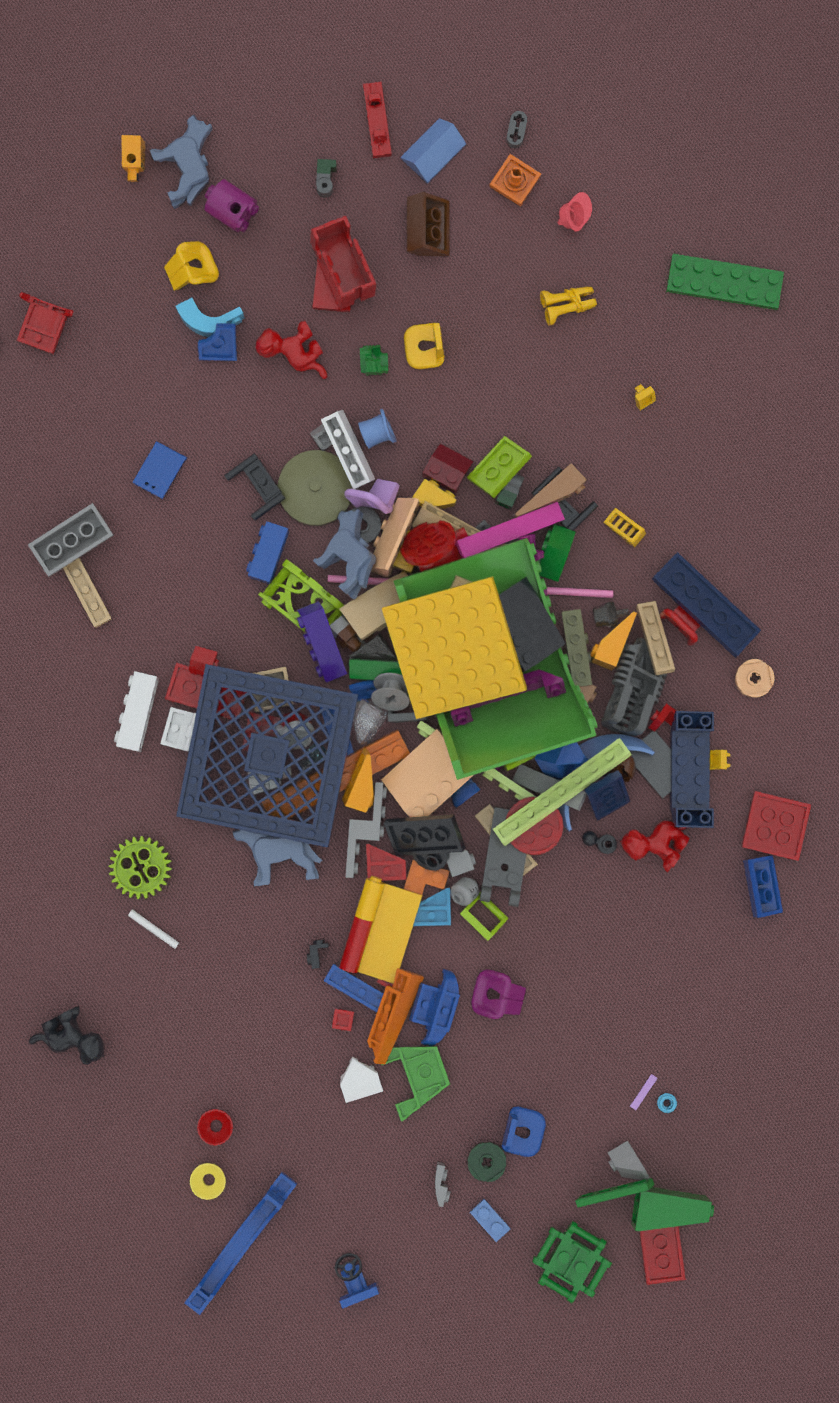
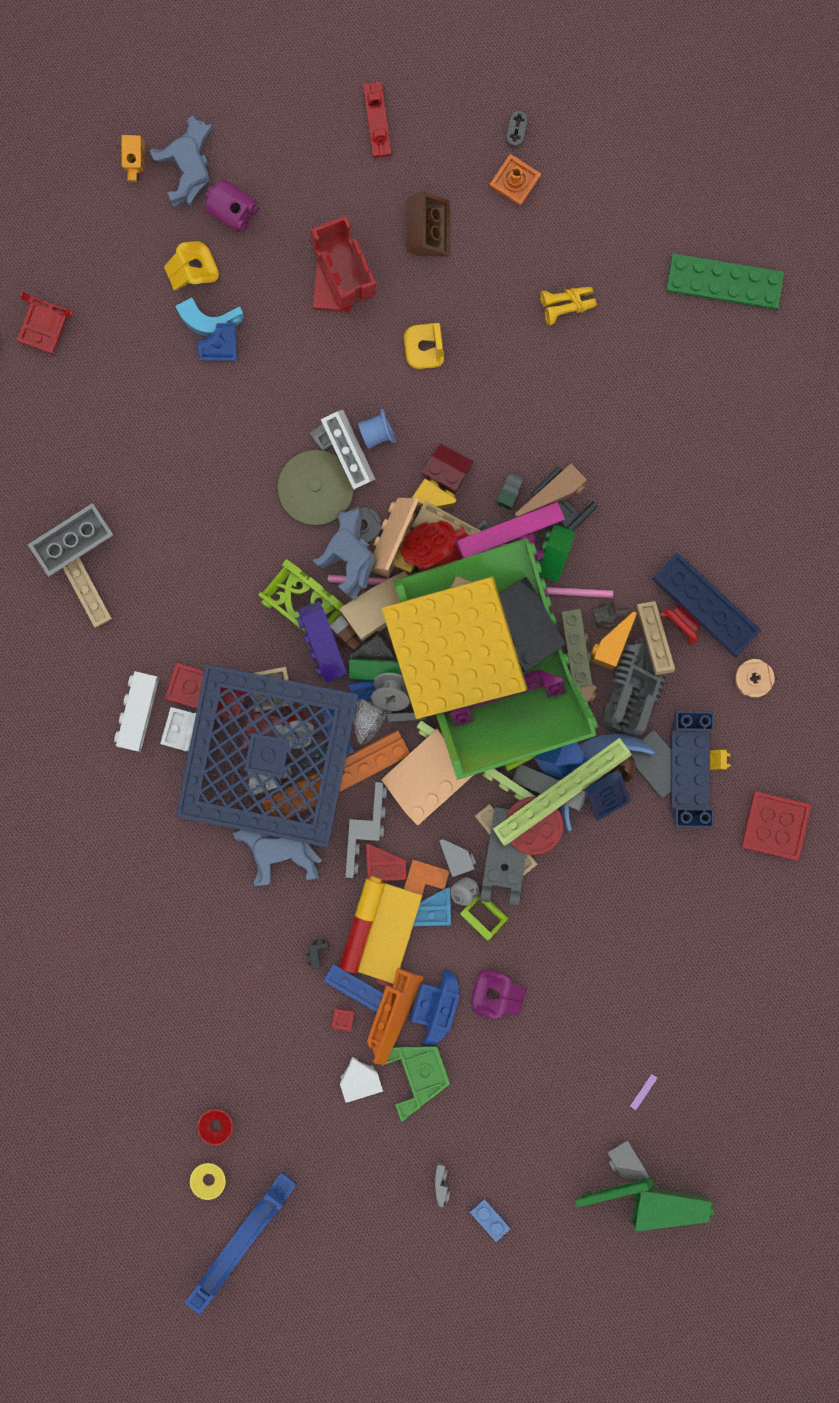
(89, 1045): black animal -> none
(124, 875): lime gear -> none
(154, 929): white bar -> none
(159, 470): blue container -> none
(200, 658): red brick -> none
(262, 482): black plate -> none
(267, 552): blue brick -> none
(272, 344): red animal -> none
(323, 179): leg -> none
(354, 1281): blue piece -> none
(360, 787): light orange slope -> none
(373, 360): green hair -> none
(379, 497): lavender piece -> none
(425, 838): black plate -> none
(434, 150): medium blue slope -> none
(464, 793): blue brick -> none
(488, 1150): dark green plate -> none
(499, 467): lime tile -> none
(524, 1118): blue piece -> none
(571, 1261): green brick -> none
(576, 212): coral piece -> none
(590, 838): black plate -> none
(635, 527): yellow slope -> none
(638, 845): red animal -> none
(644, 396): yellow tile -> none
(662, 1255): red tile -> none
(665, 714): red bracket -> none
(667, 1109): medium azure plate -> none
(763, 886): blue slope -> none

